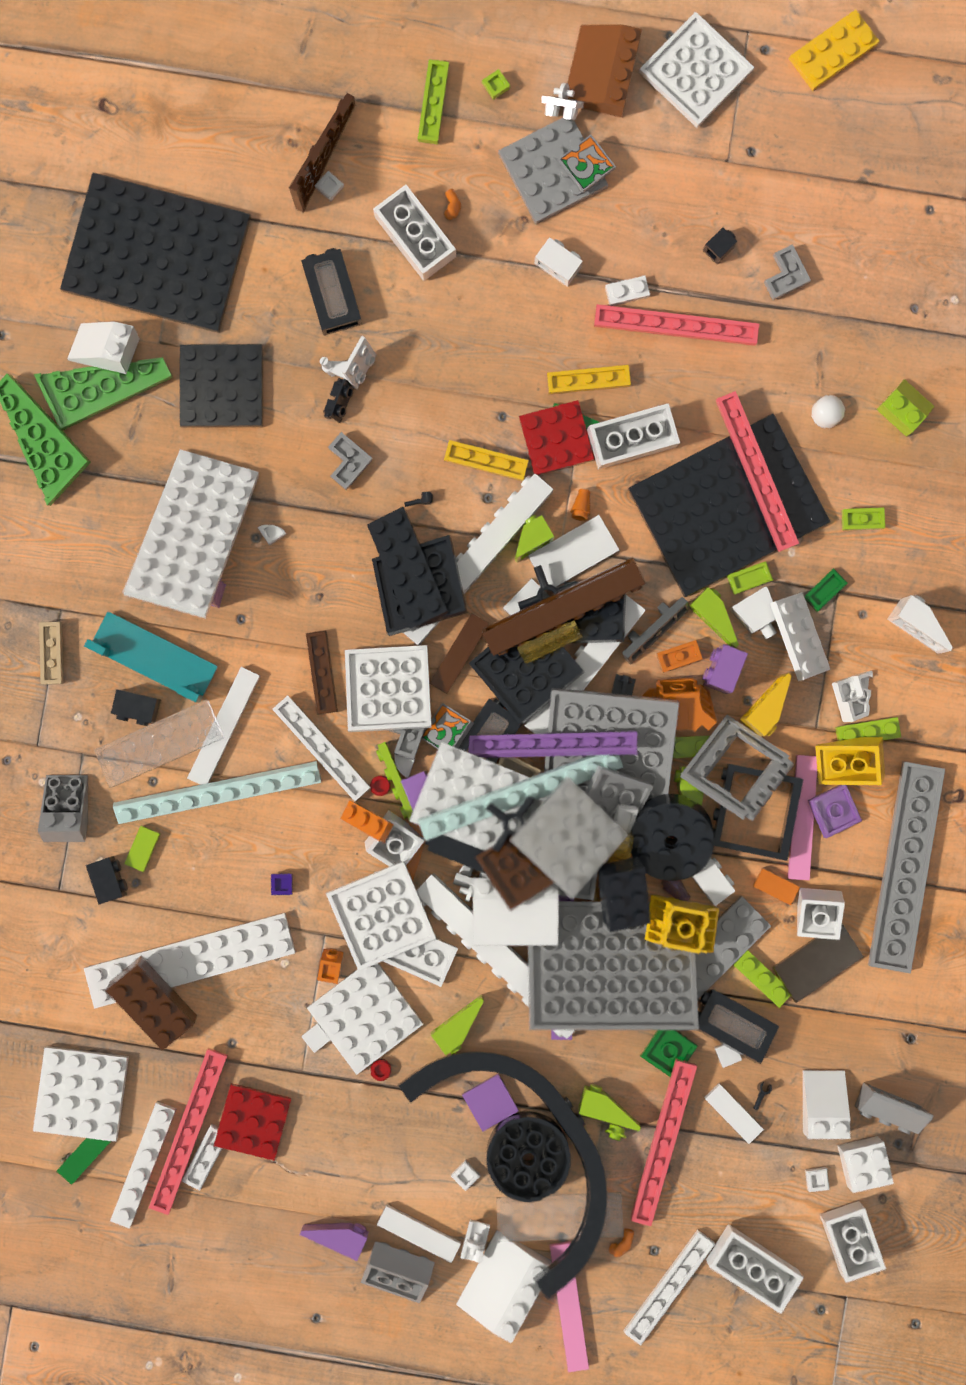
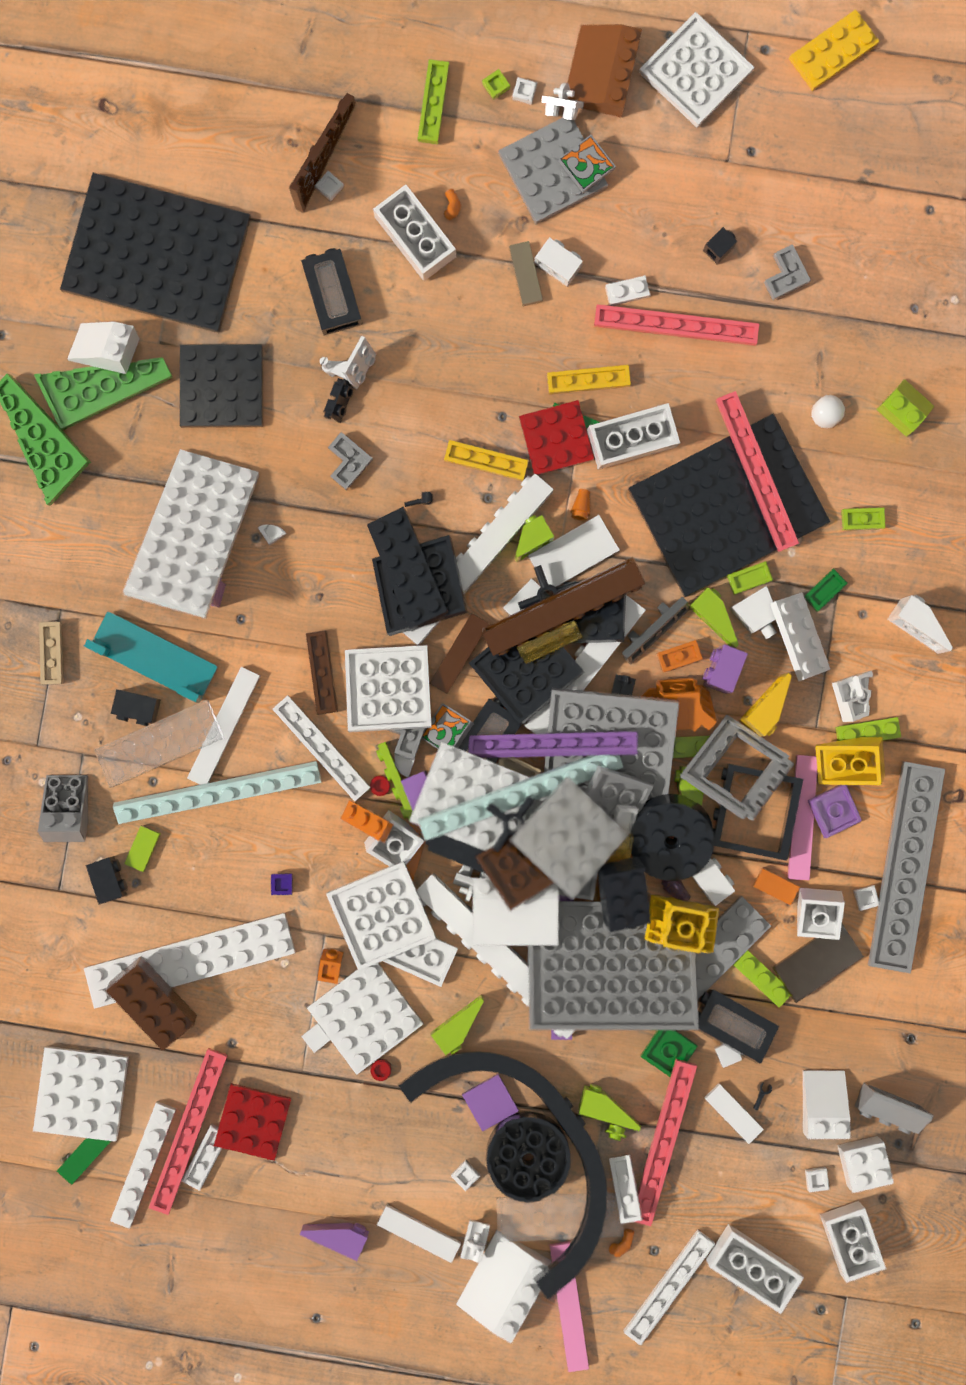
(398, 1272): light grey slope -> none
(524, 90): none -> white tile
(525, 273): none -> dark tan tile
(625, 1189): none -> white plate
(866, 897): none -> white tile

